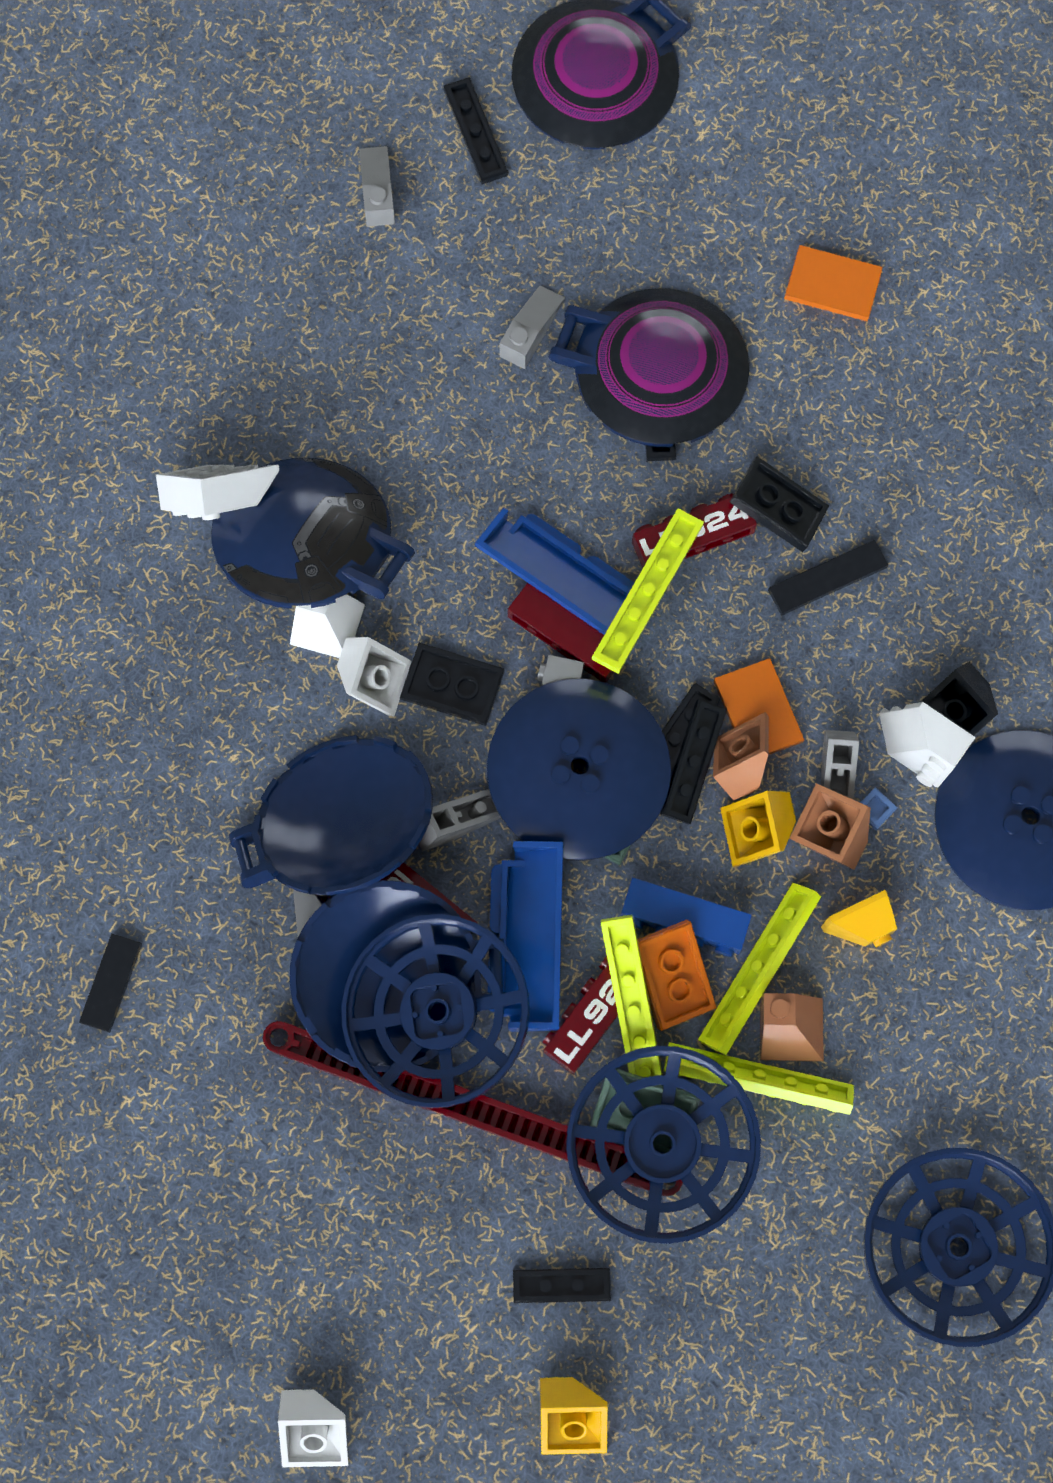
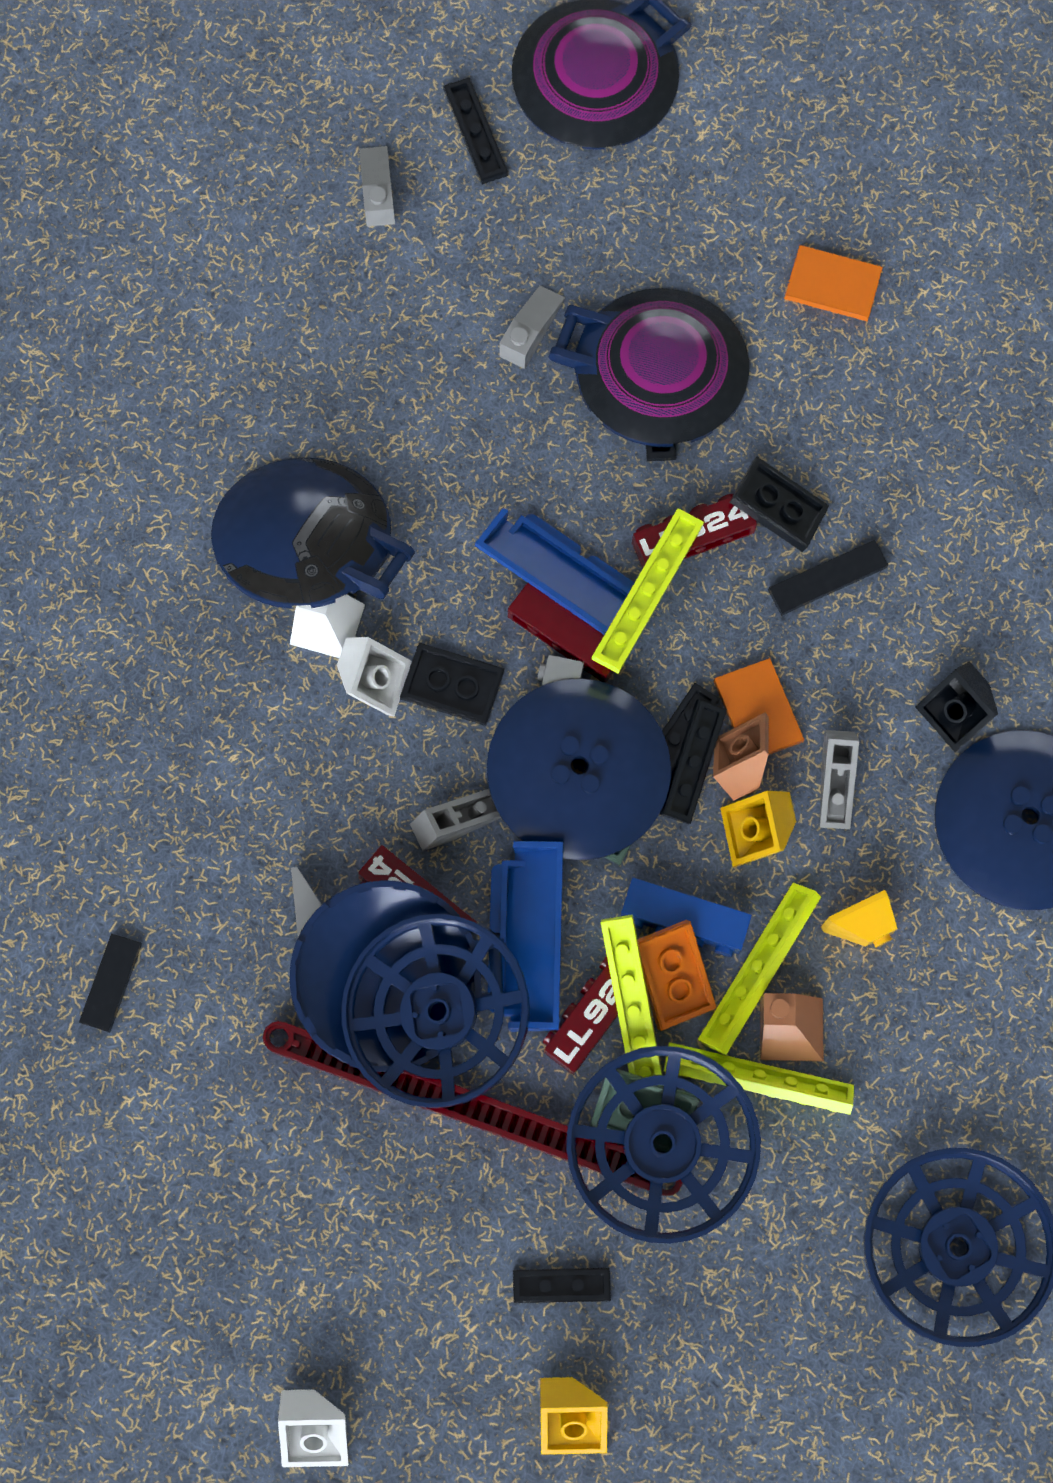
(213, 489): white wedge -> none
(338, 817): dark blue dish -> none
(833, 826): nougat slope -> none
(880, 807): medium blue tile -> none
(924, 741): white wedge -> none

